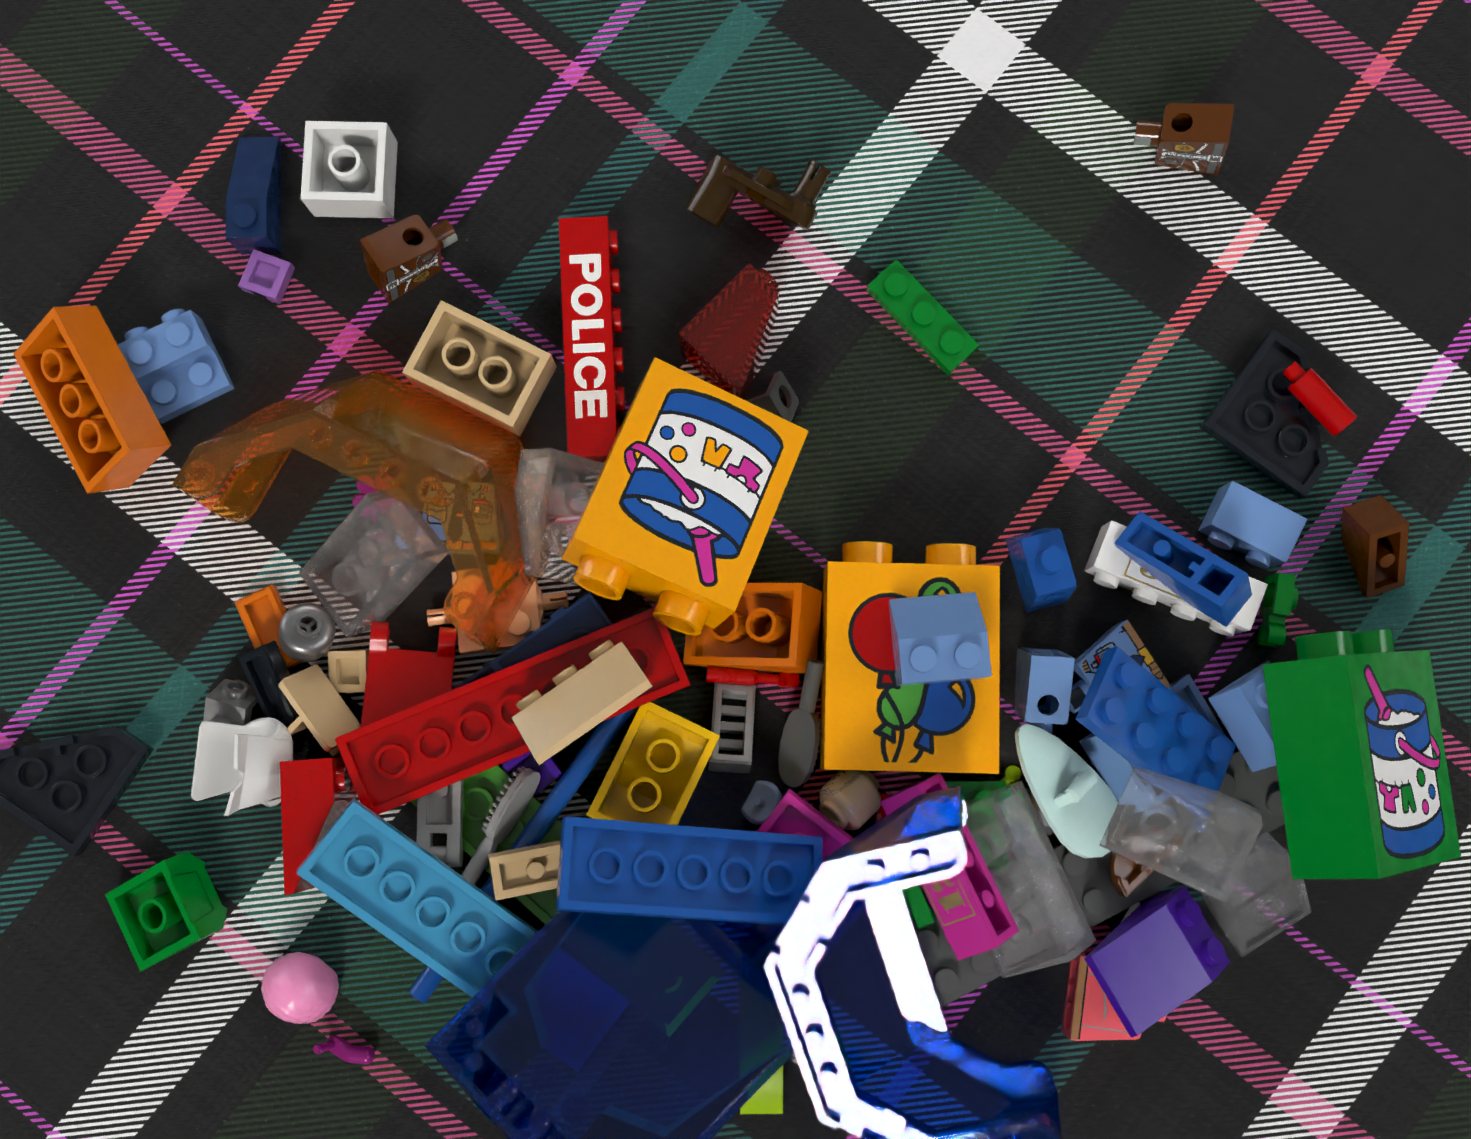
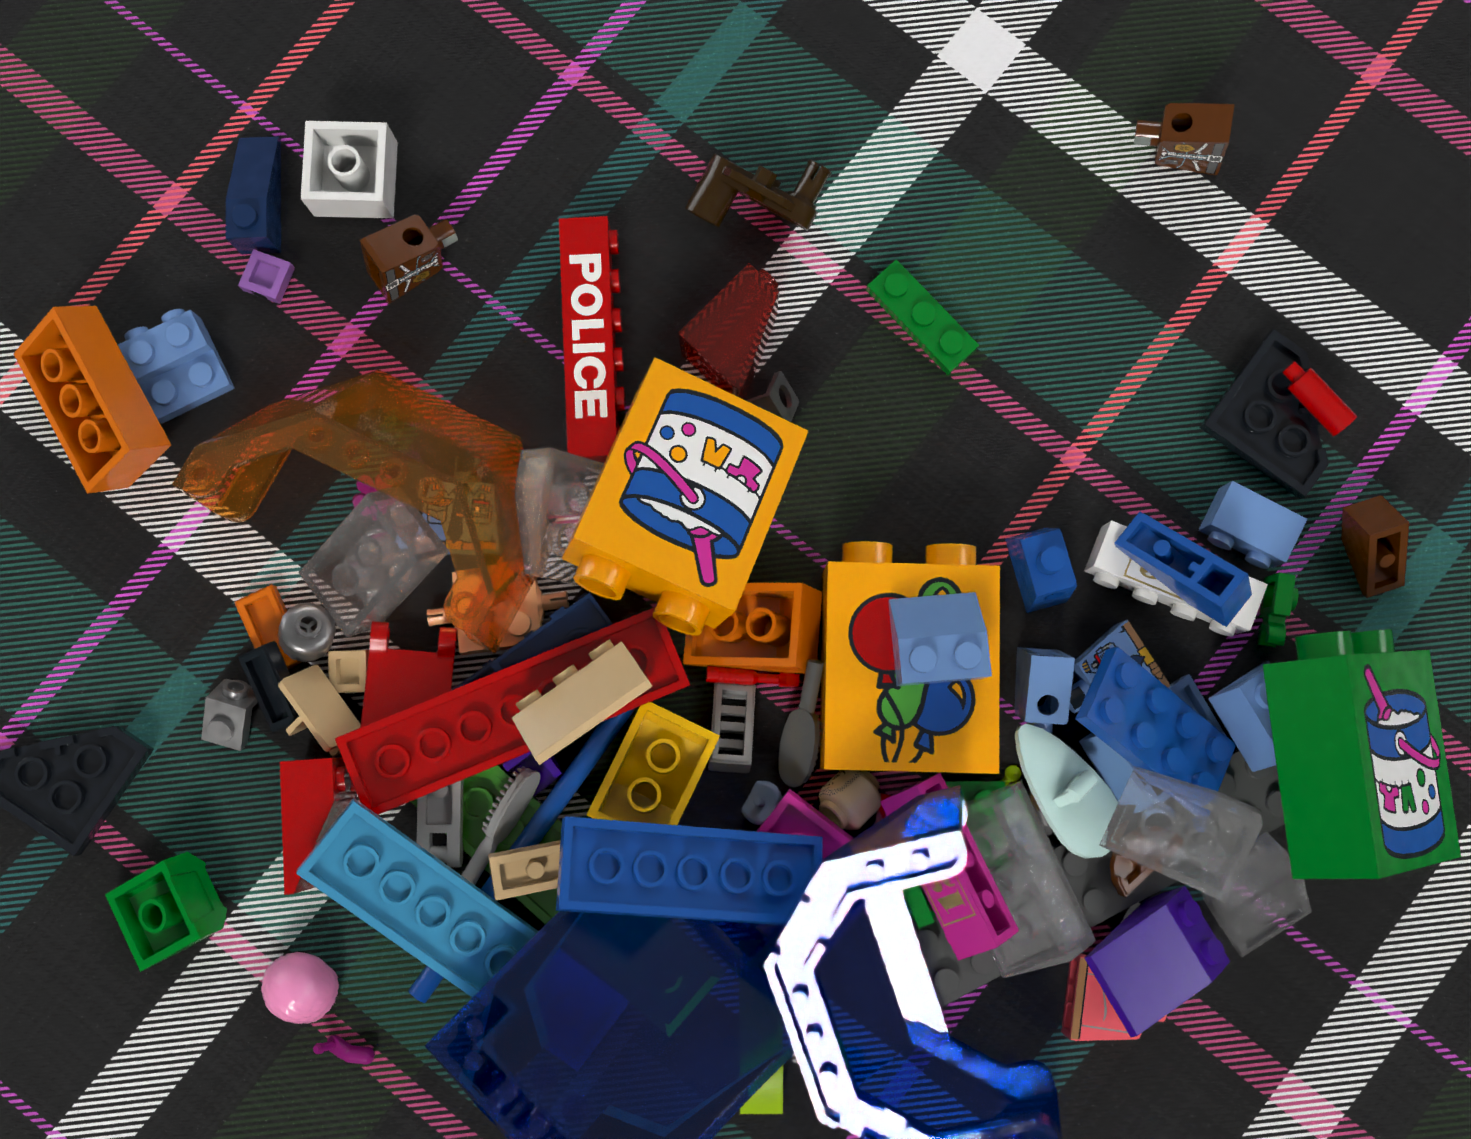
(241, 762): white piece -> none
(480, 368): tan brick -> none

